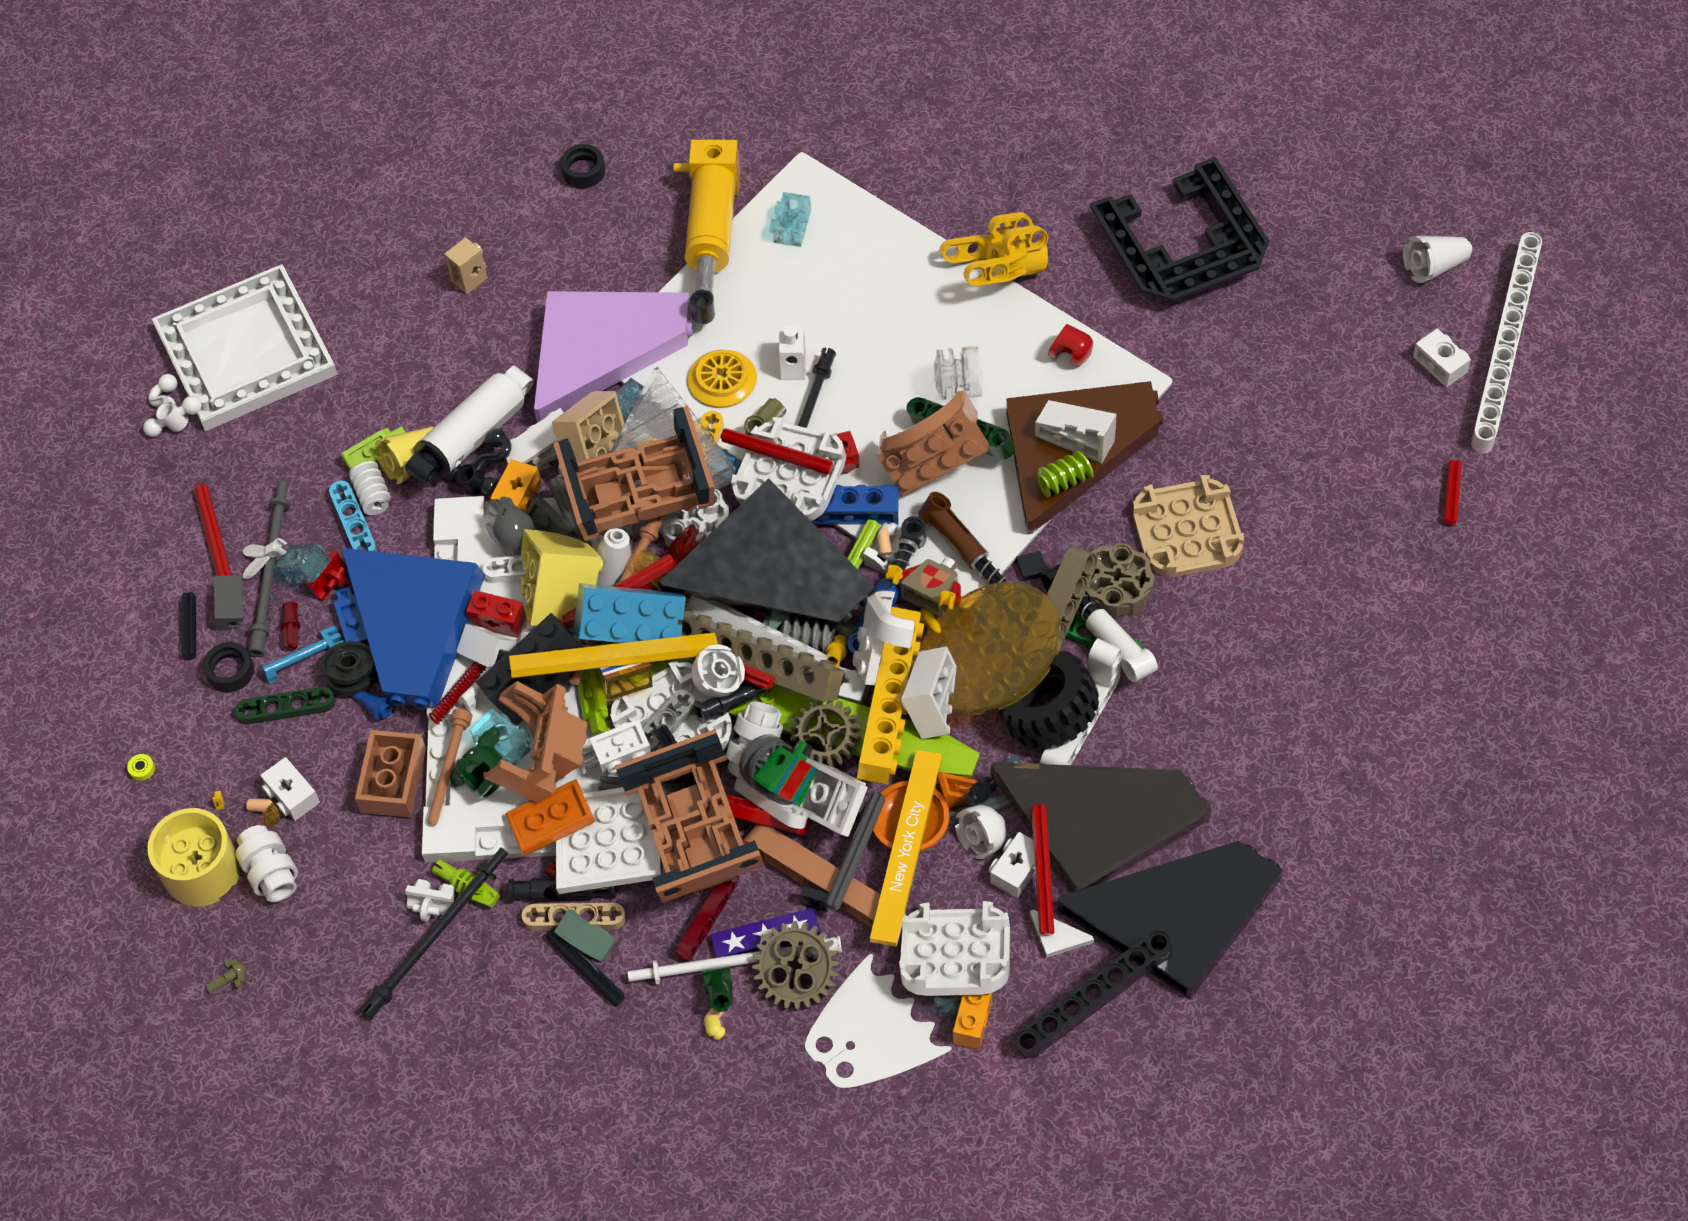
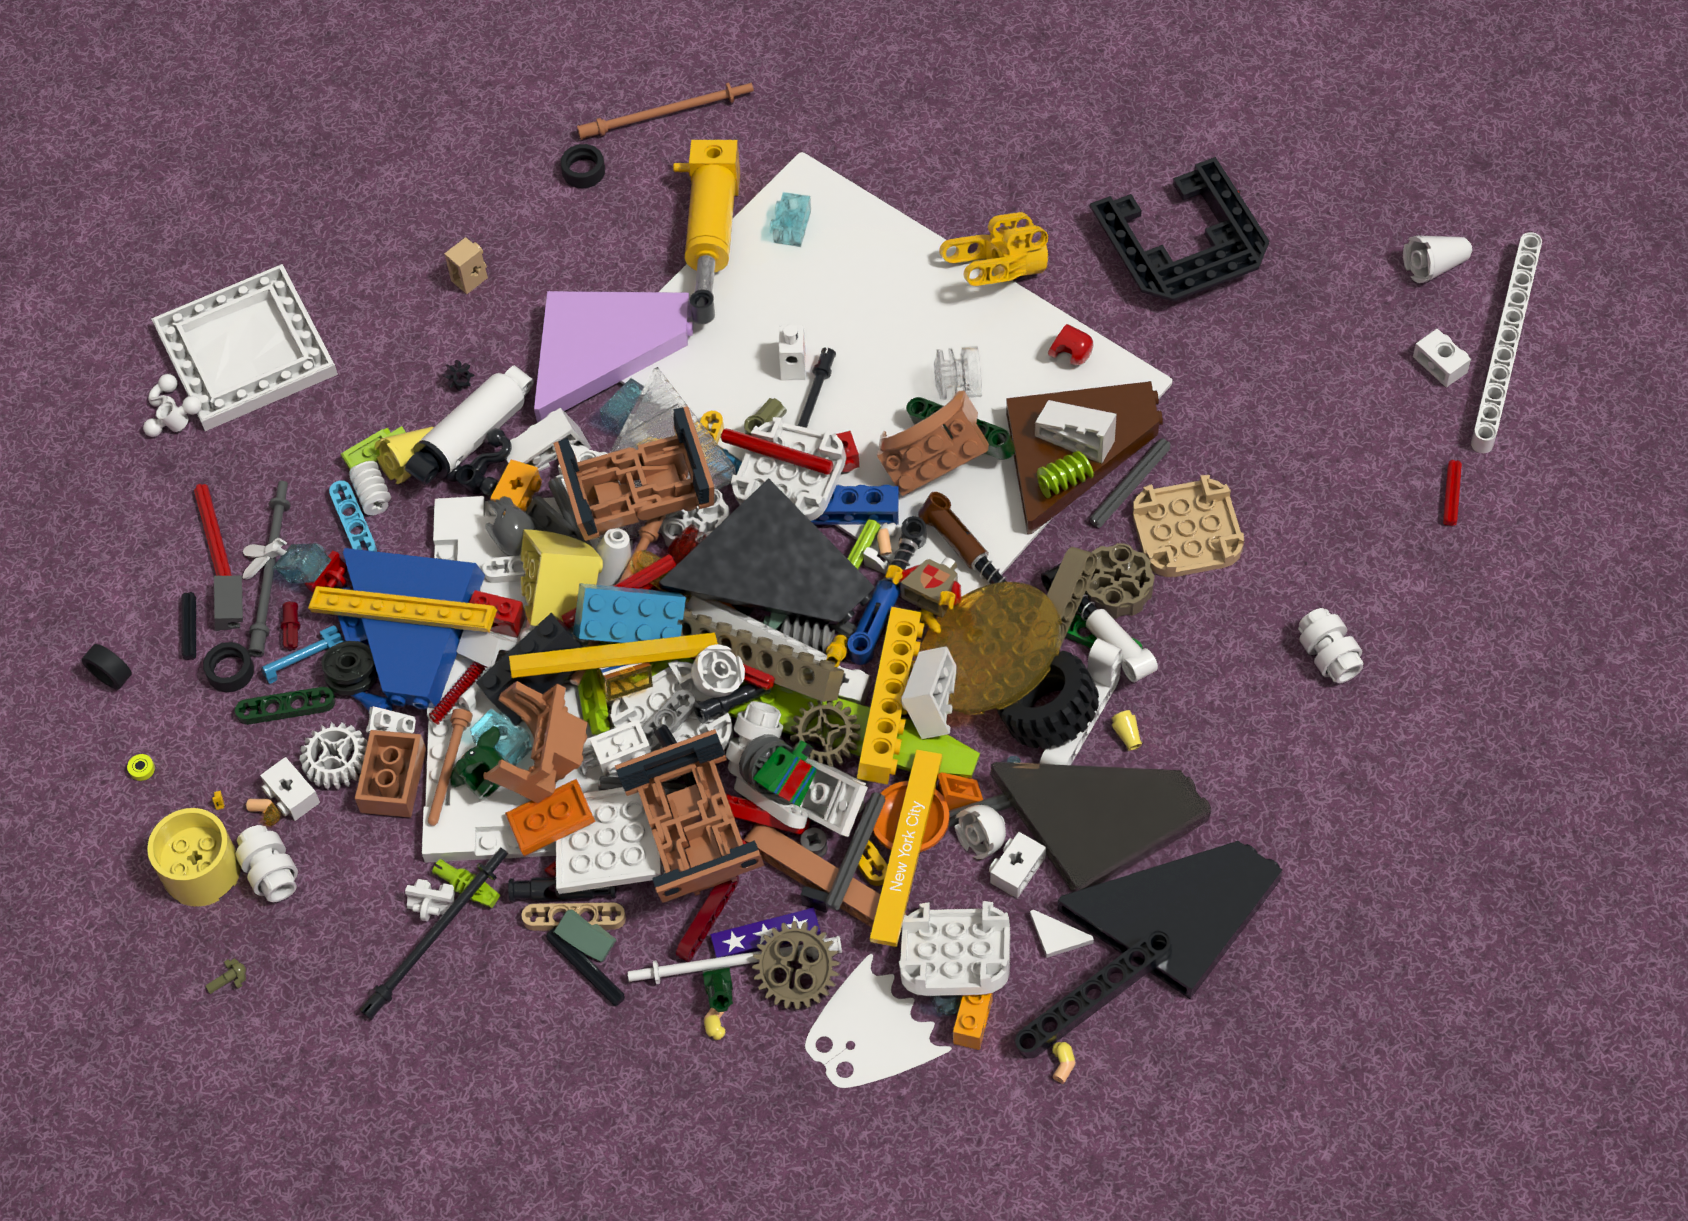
(106, 666): none -> black tyre
(331, 769): none -> white gear
(390, 721): none -> white hips
(403, 609): none -> yellow tile
(452, 377): none -> black gear
(591, 424): tan wedge -> none
(602, 126): none -> nougat bar
(741, 375): yellow piece -> none
(818, 847): none -> flat silver wheel
(876, 860): none -> yellow beam
(878, 628): white piece -> none
(980, 792): black axle -> none
(1031, 565): black tile -> none
(1042, 869): red axle -> none
(1067, 1061): none -> arm
(1127, 729): none -> light yellow cone
(1130, 482): none -> dark grey axle
(1337, 655): none -> white piece

